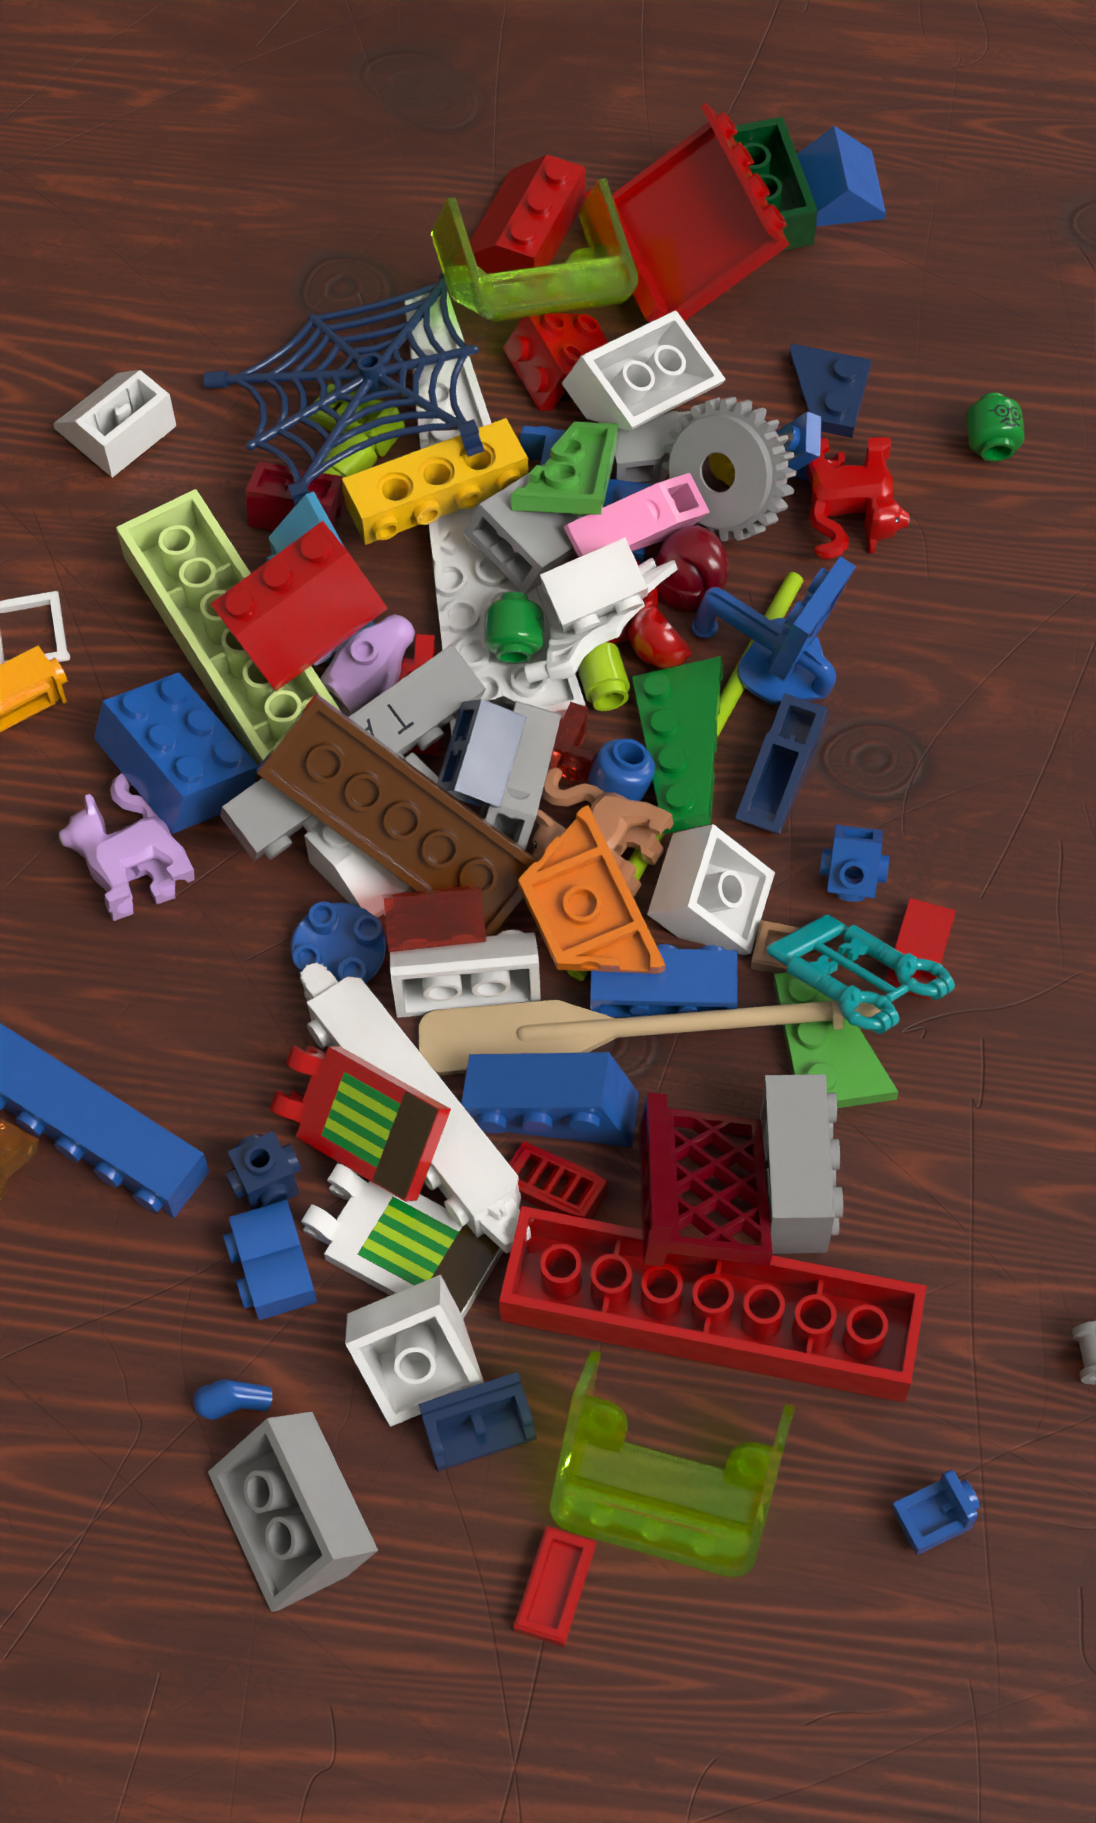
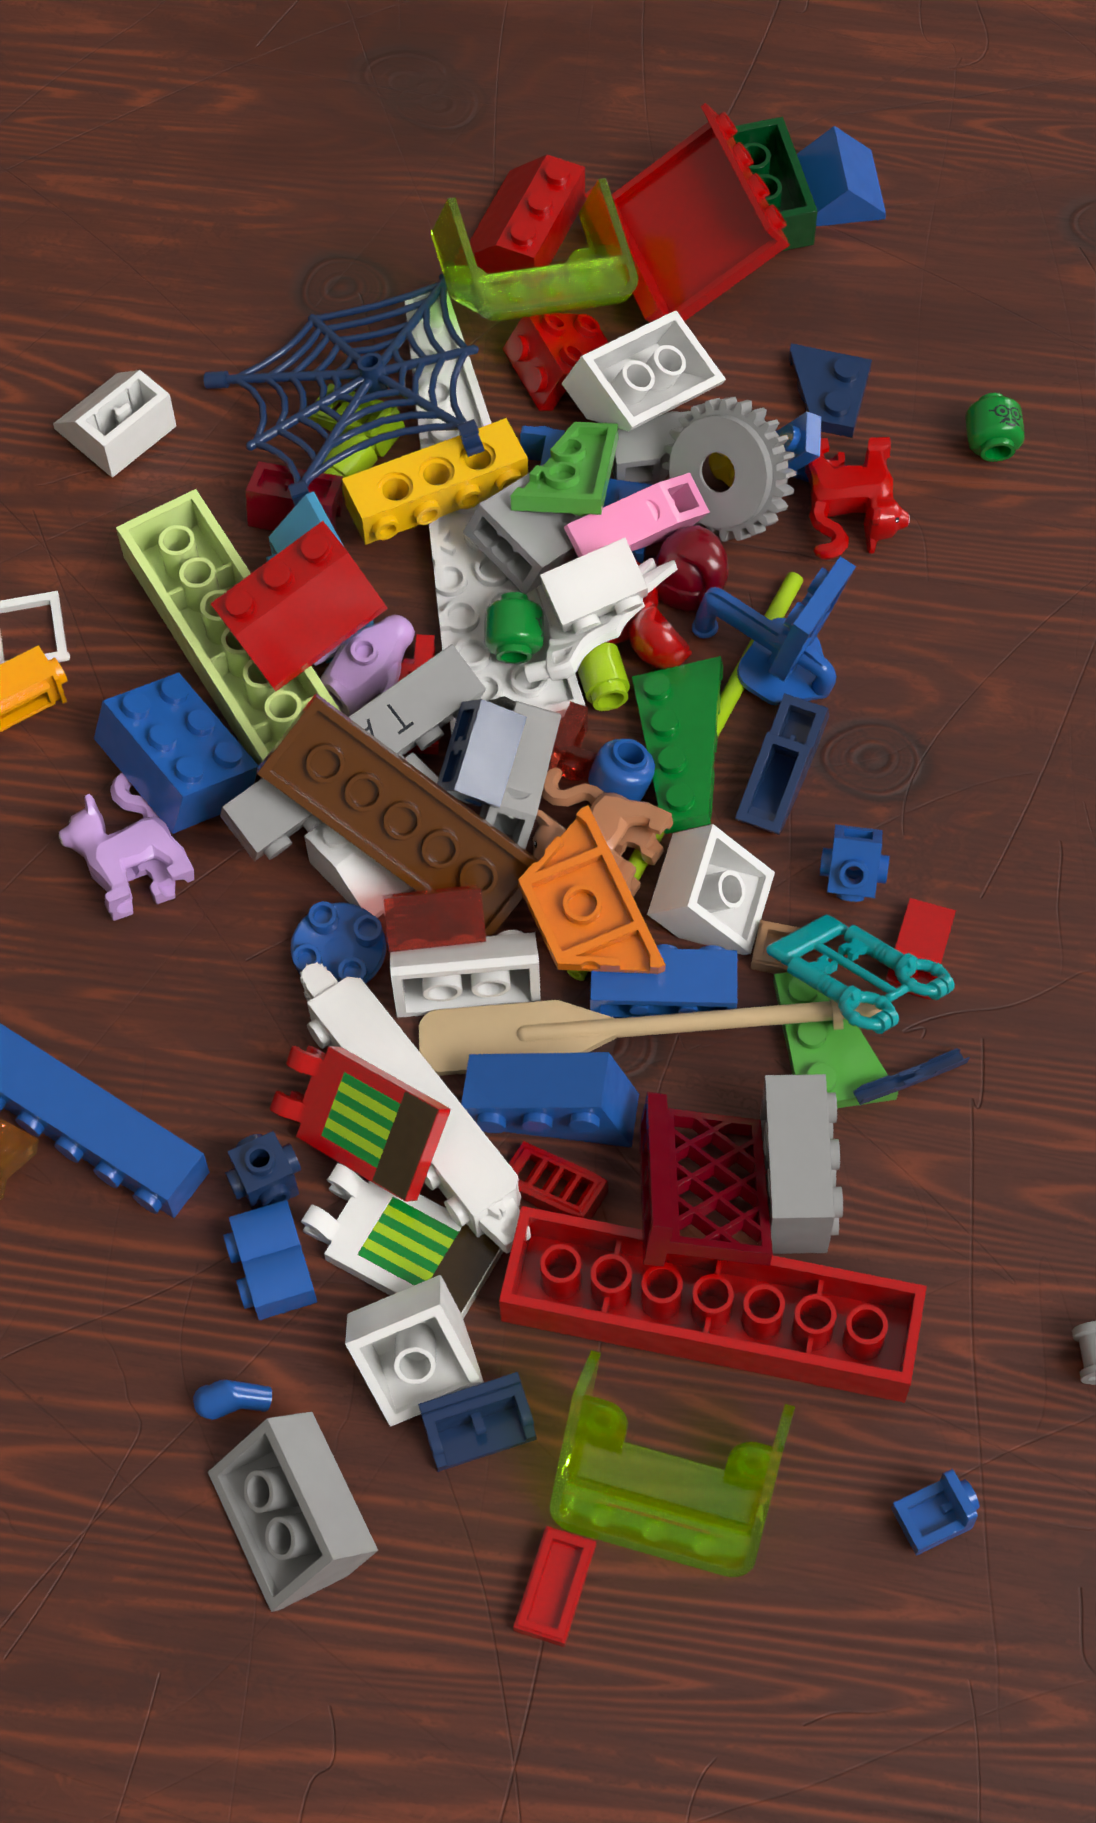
(909, 1077): none -> dark blue piece

